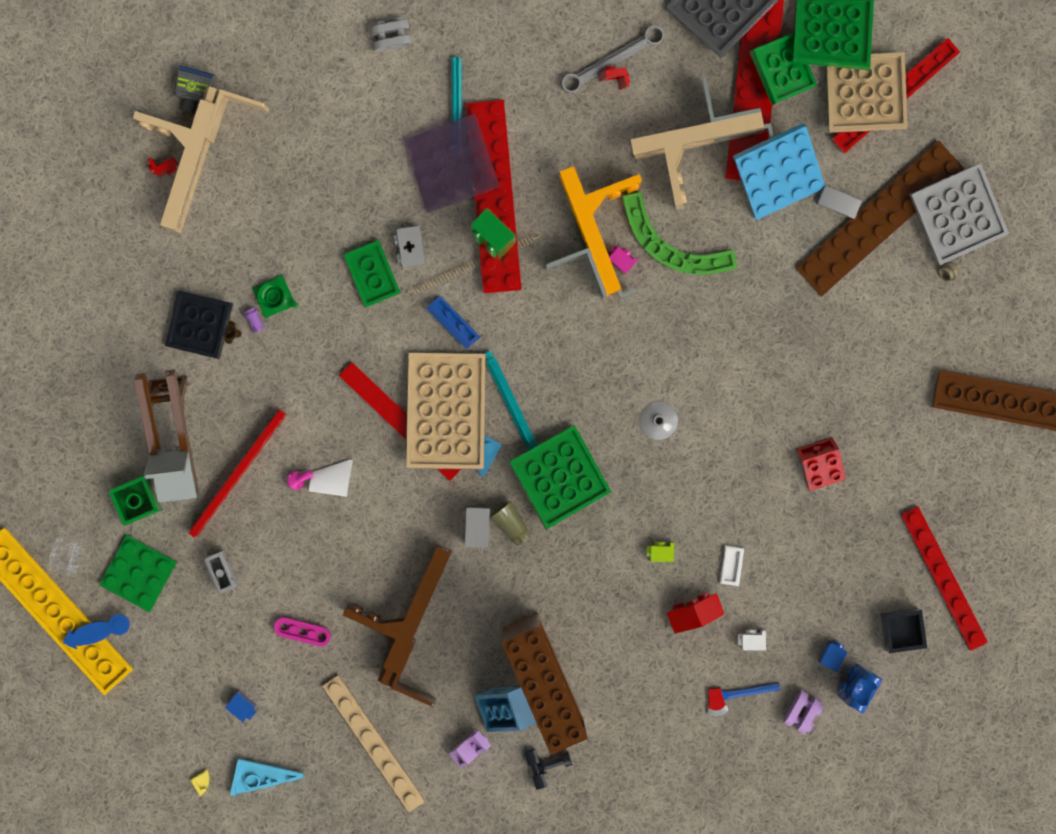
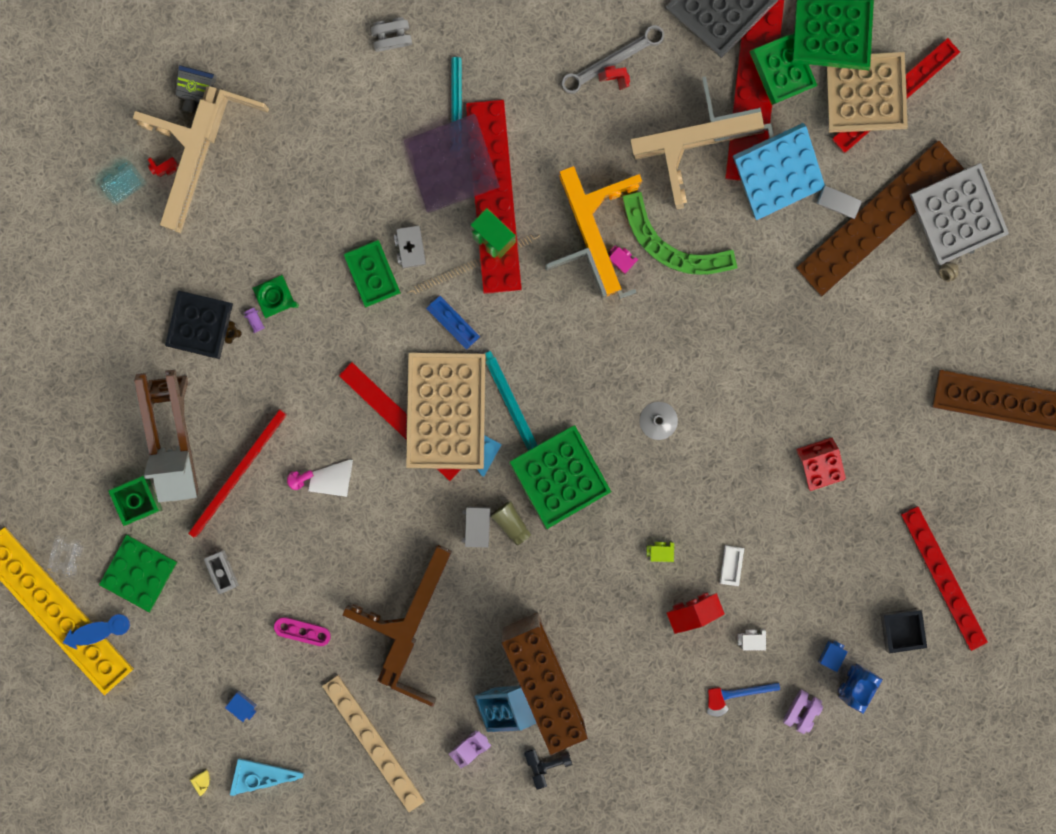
(123, 183): none -> clear light blue brick

